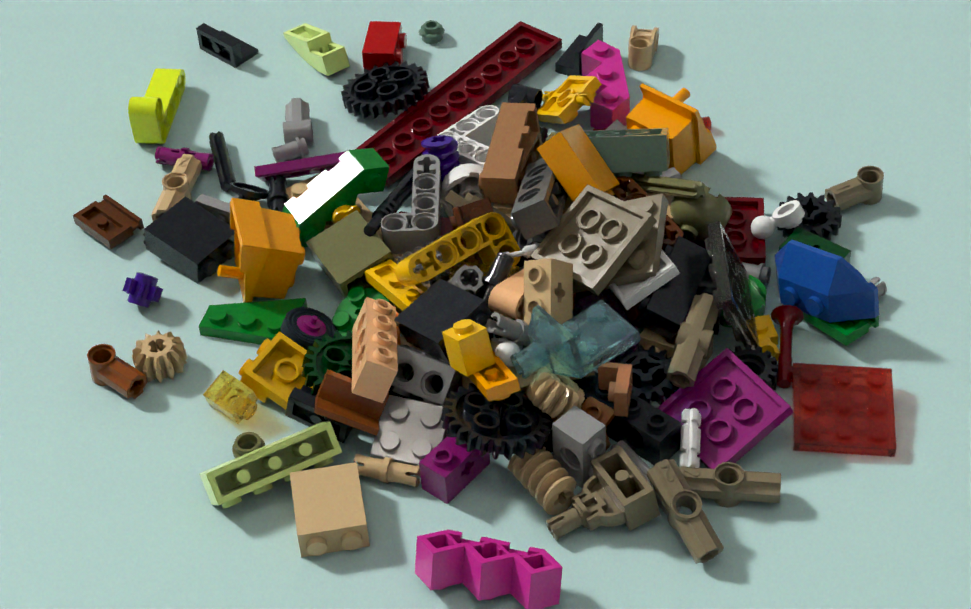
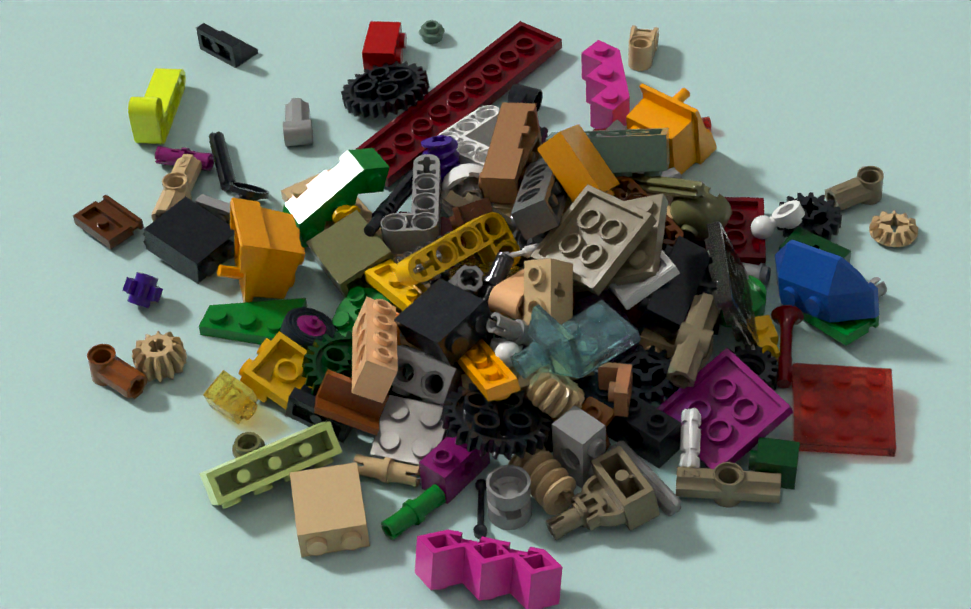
(277, 193): black pin -> none
(290, 150): light grey pin -> none
(298, 167): magenta tile -> none
(317, 48): yellowish green slope -> none
(413, 512): none -> green pin
(468, 347): yellow brick -> none
(480, 529): none -> black hinge
(509, 497): none -> light grey wheel
(564, 102): yellow plate -> none
(570, 61): black panel -> none
(693, 528): dark tan piece -> none
(776, 457): none -> dark green brick
(882, 233): none -> tan gear

